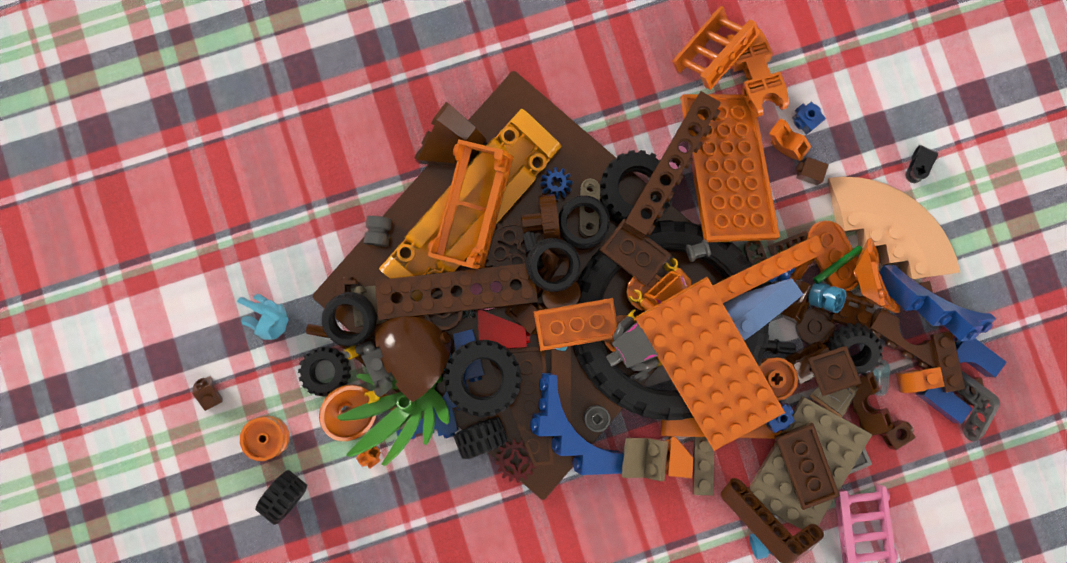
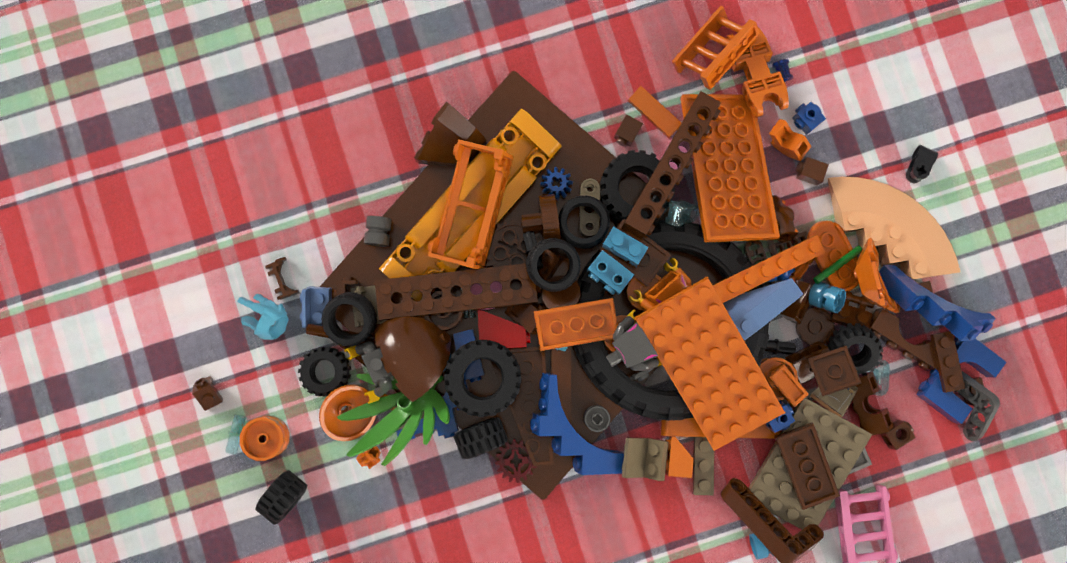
(234, 434): none -> clear light blue axle
(276, 266): none -> reddish brown piece
(313, 303): none -> medium blue bracket
(610, 273): none -> dark azure brick
(624, 246): none -> dark azure brick
(627, 131): none -> reddish brown brick
(654, 112): none -> orange tile
(681, 213): none -> clear light blue piece
(698, 250): dark grey bush -> none
(782, 66): none -> clear blue bush
(784, 220): none -> reddish brown animal
(788, 385): none -> orange tile
(920, 380): orange brick -> none

